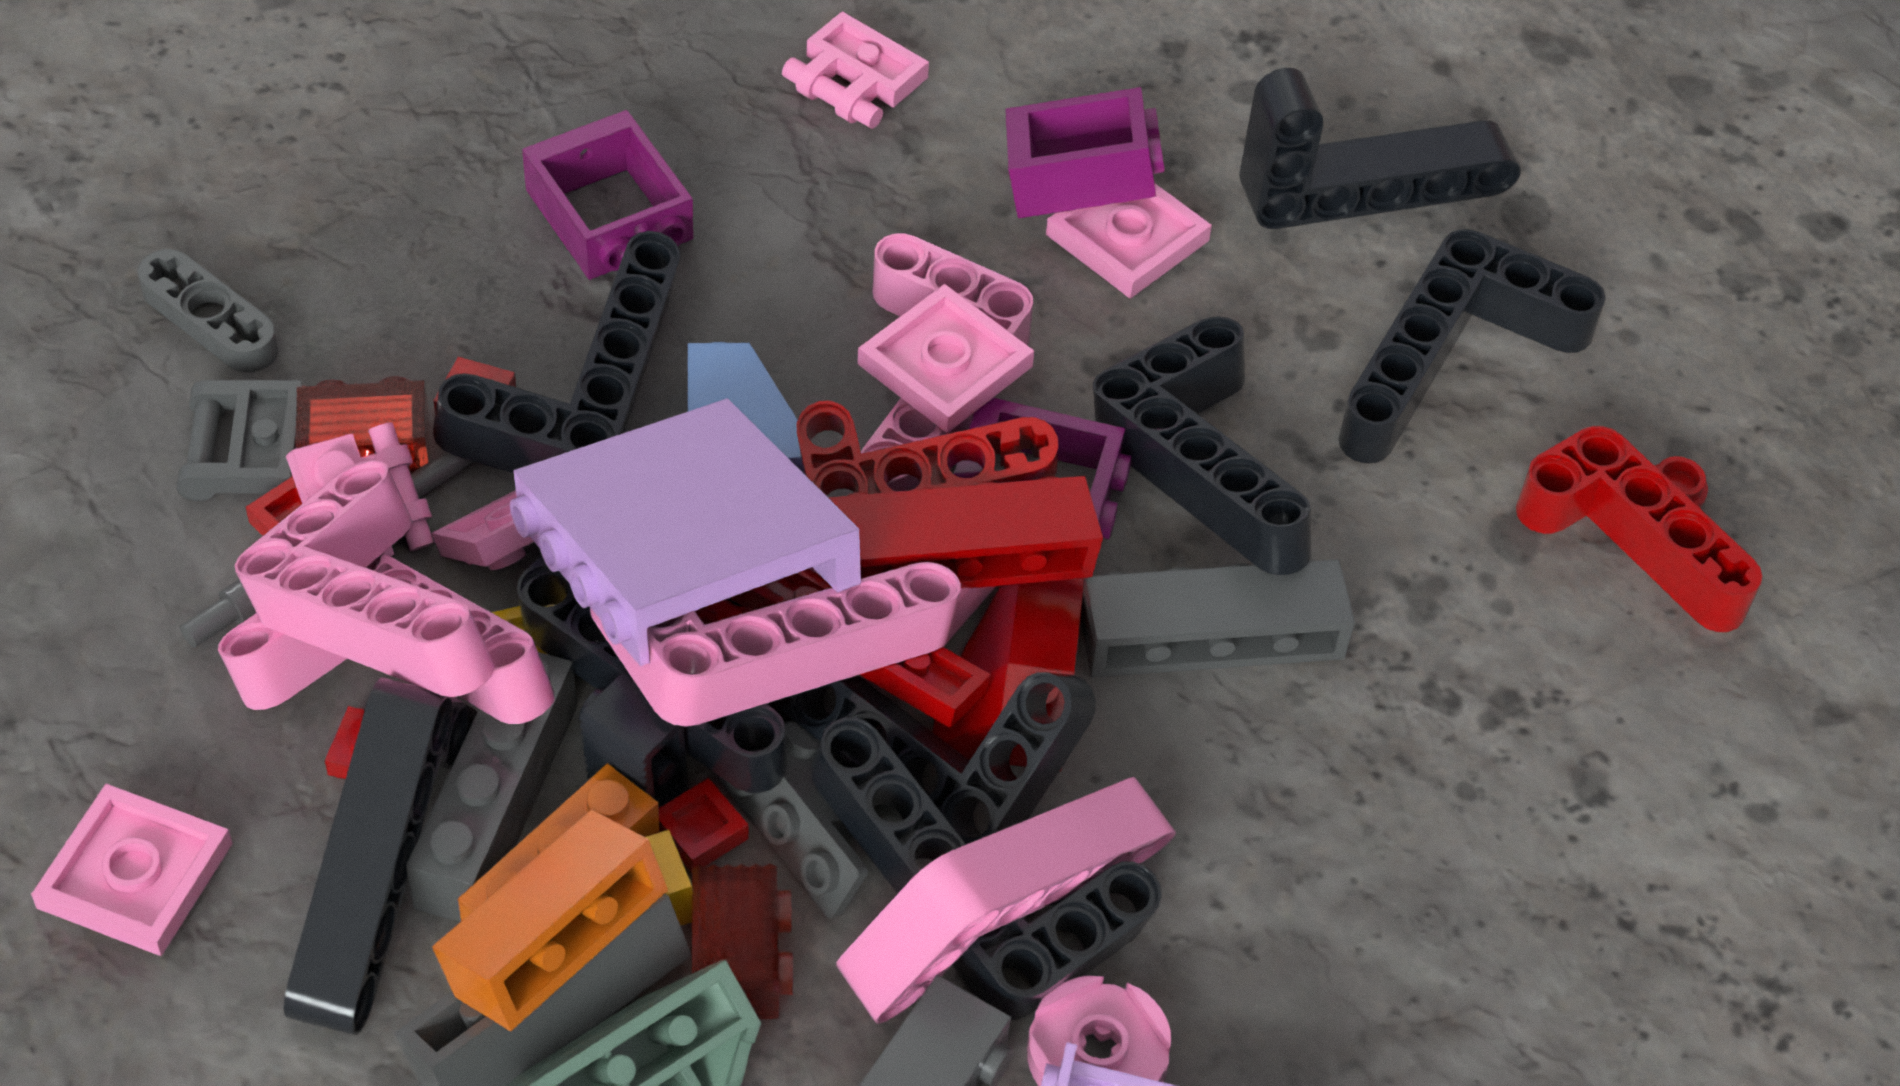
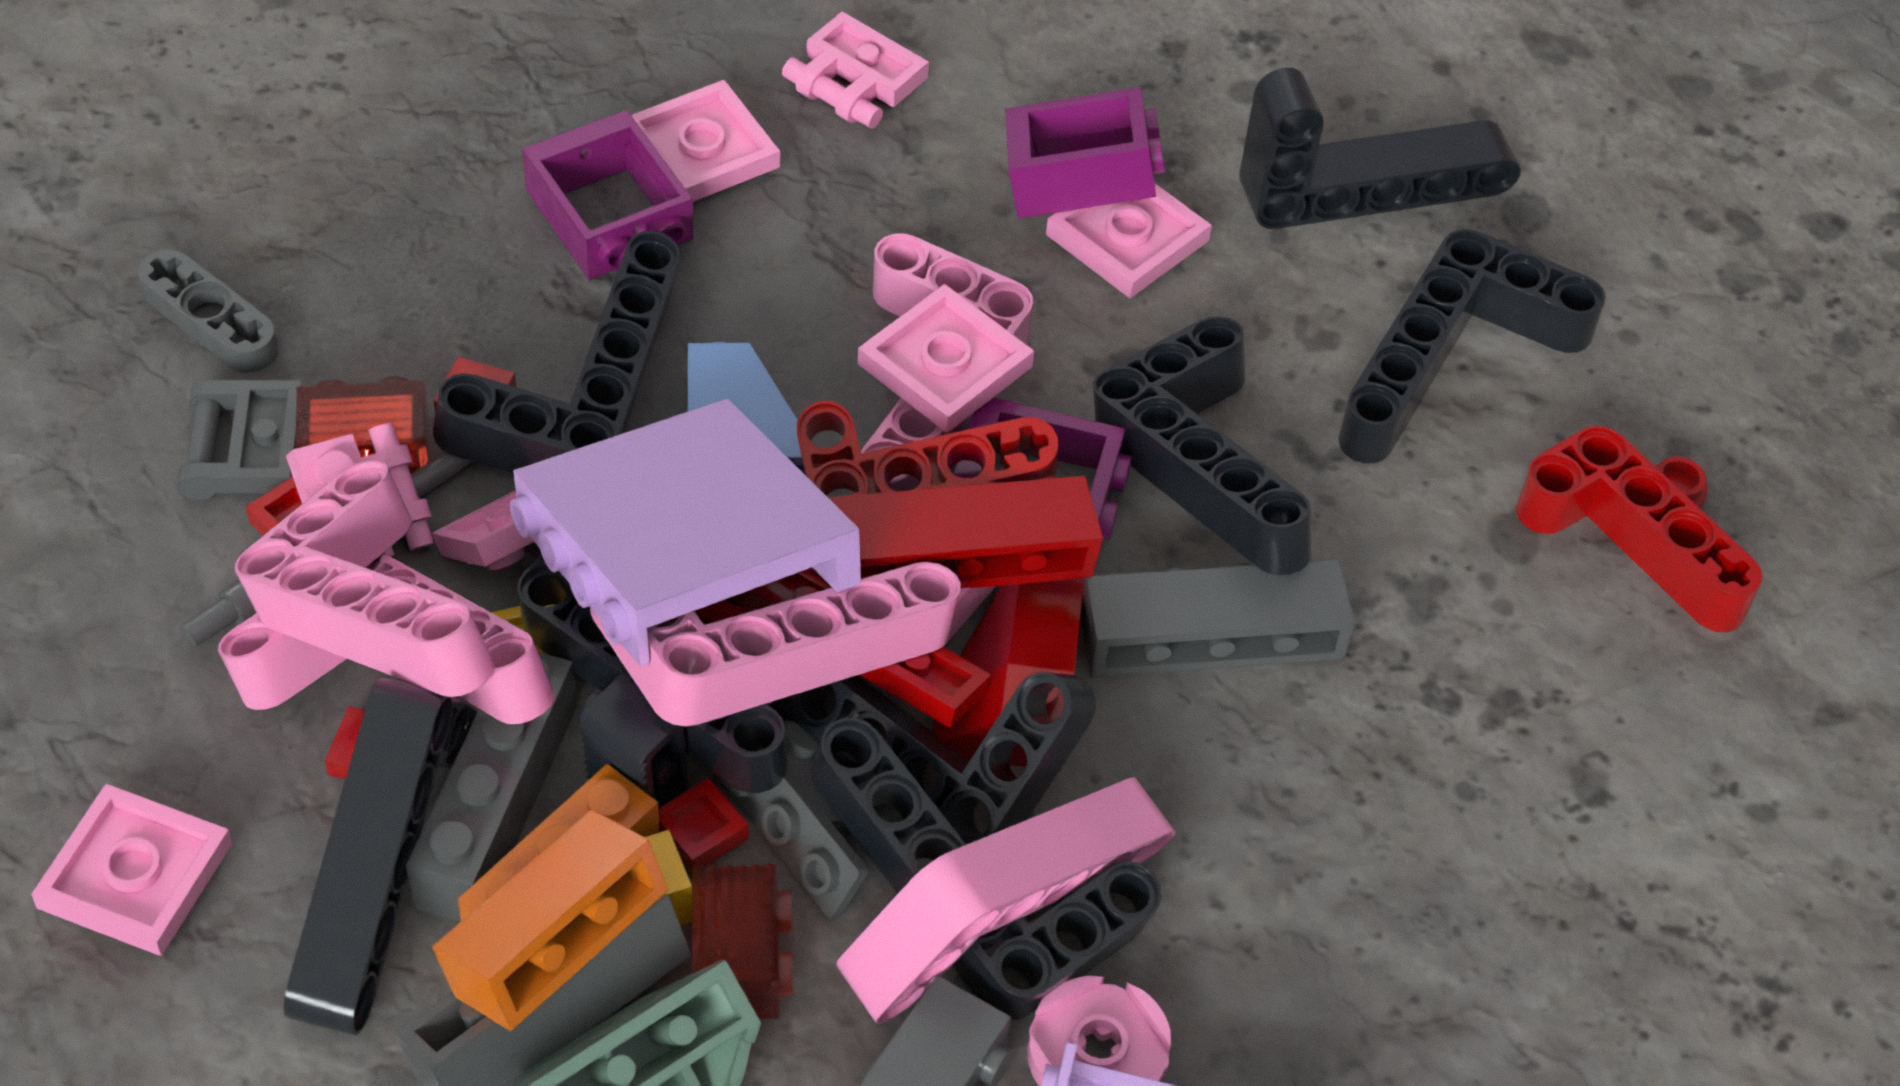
(709, 139): none -> bright pink plate

